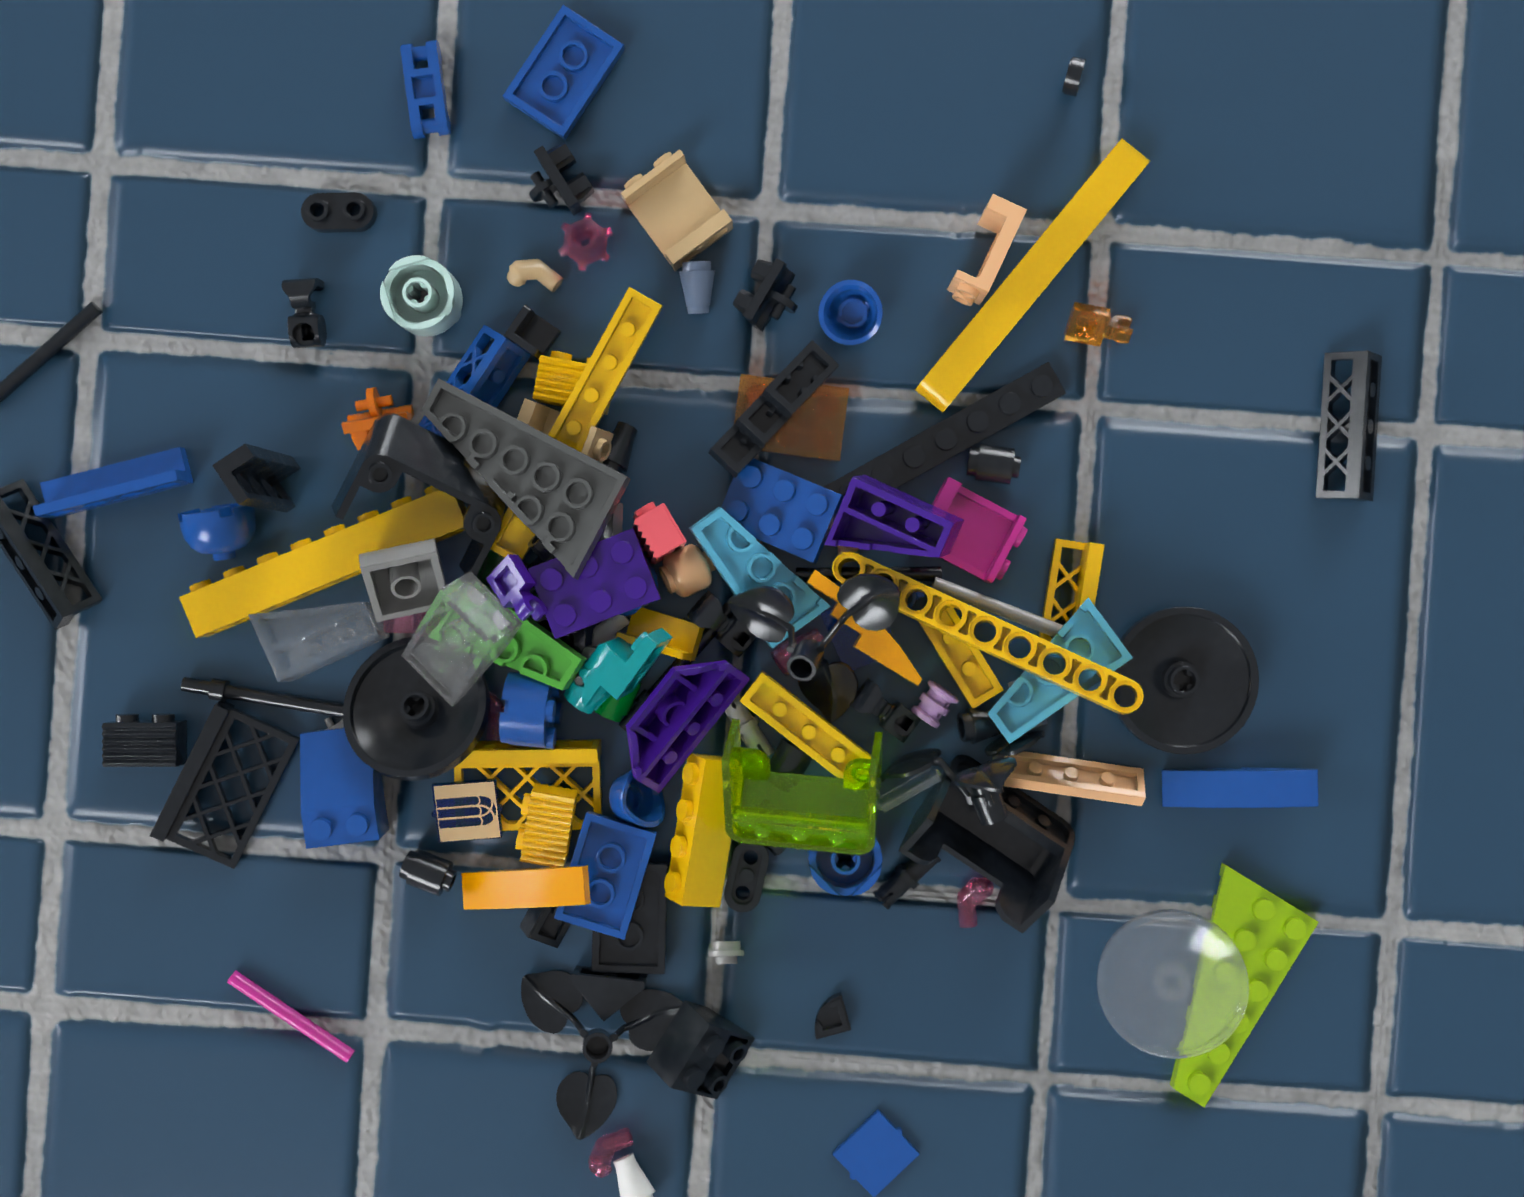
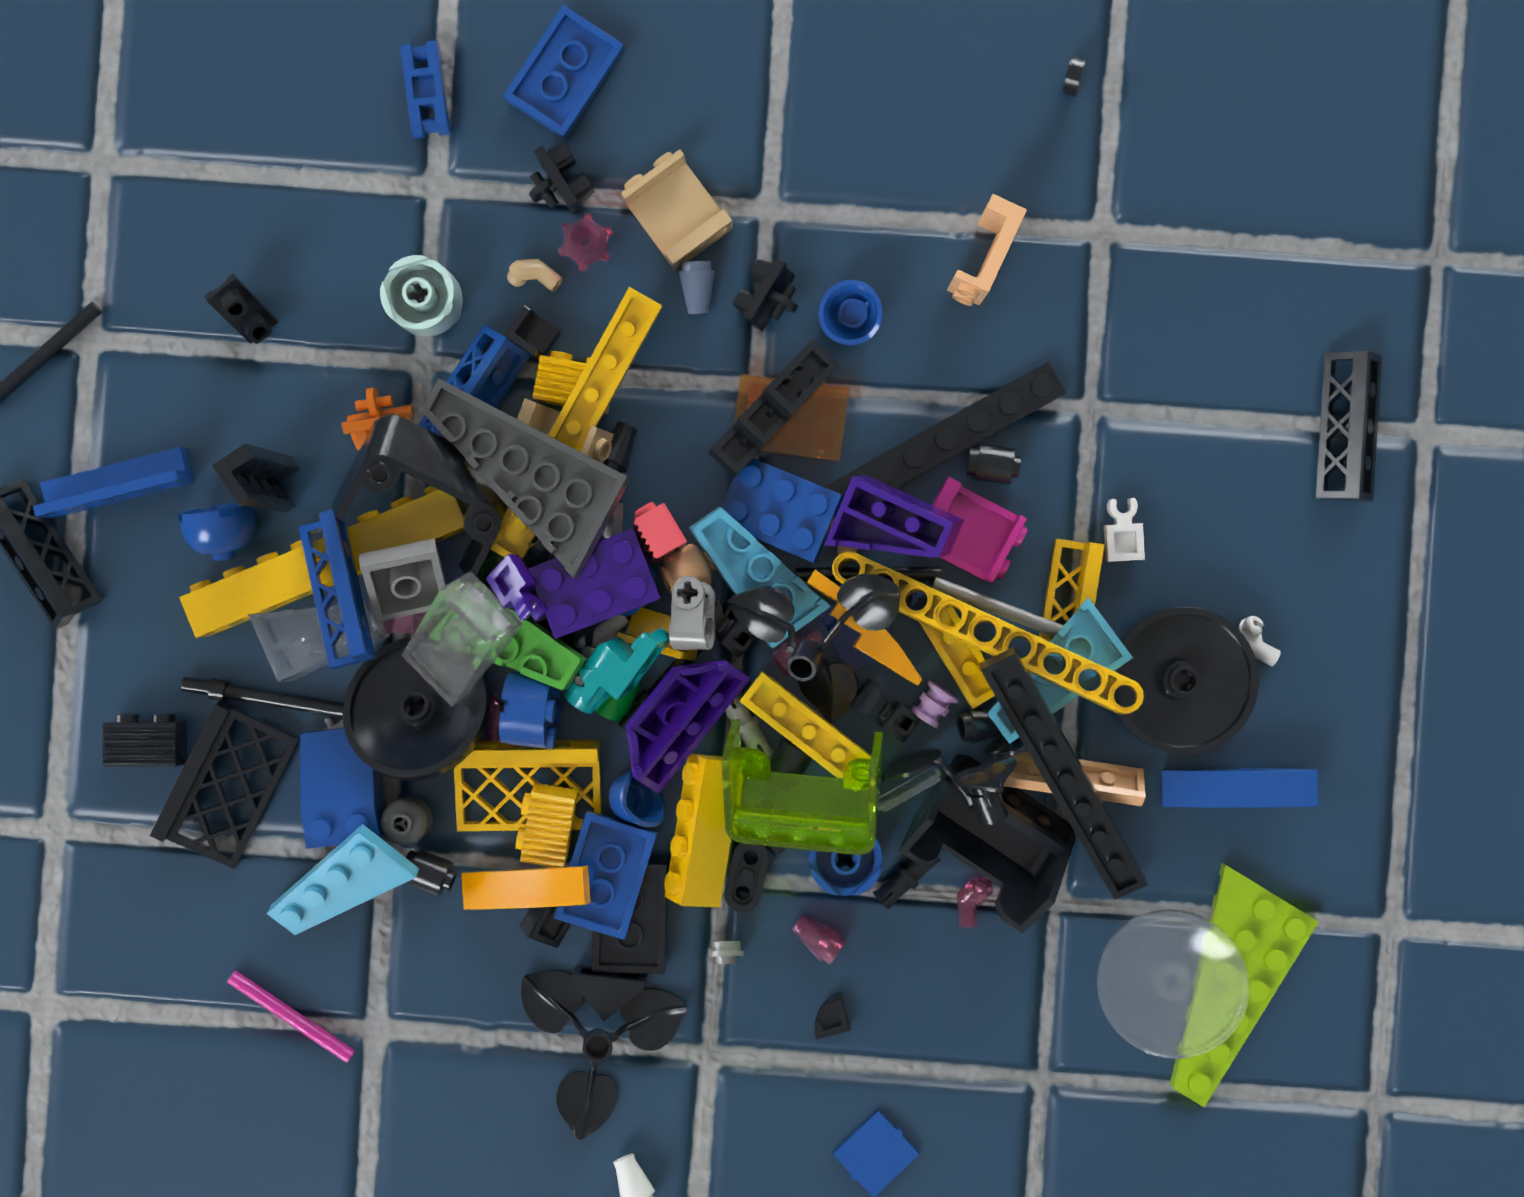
(242, 310): none -> black hips
(305, 326): black leg -> none
(337, 212): black plate -> none
(343, 879): none -> medium azure wing
(345, 588): none -> blue fence
(413, 811): none -> dark grey head
(467, 810): piece -> none
(604, 1150): clear pink arm -> none
(693, 620): none -> light grey piece
(699, 1051): black slope -> none
(819, 938): none -> clear pink cone
(1032, 275): yellow beam -> none
(1063, 772): none -> black plate
(1092, 323): clear orange plate -> none
(1123, 539): none -> white plate
(1251, 629): none -> white arm

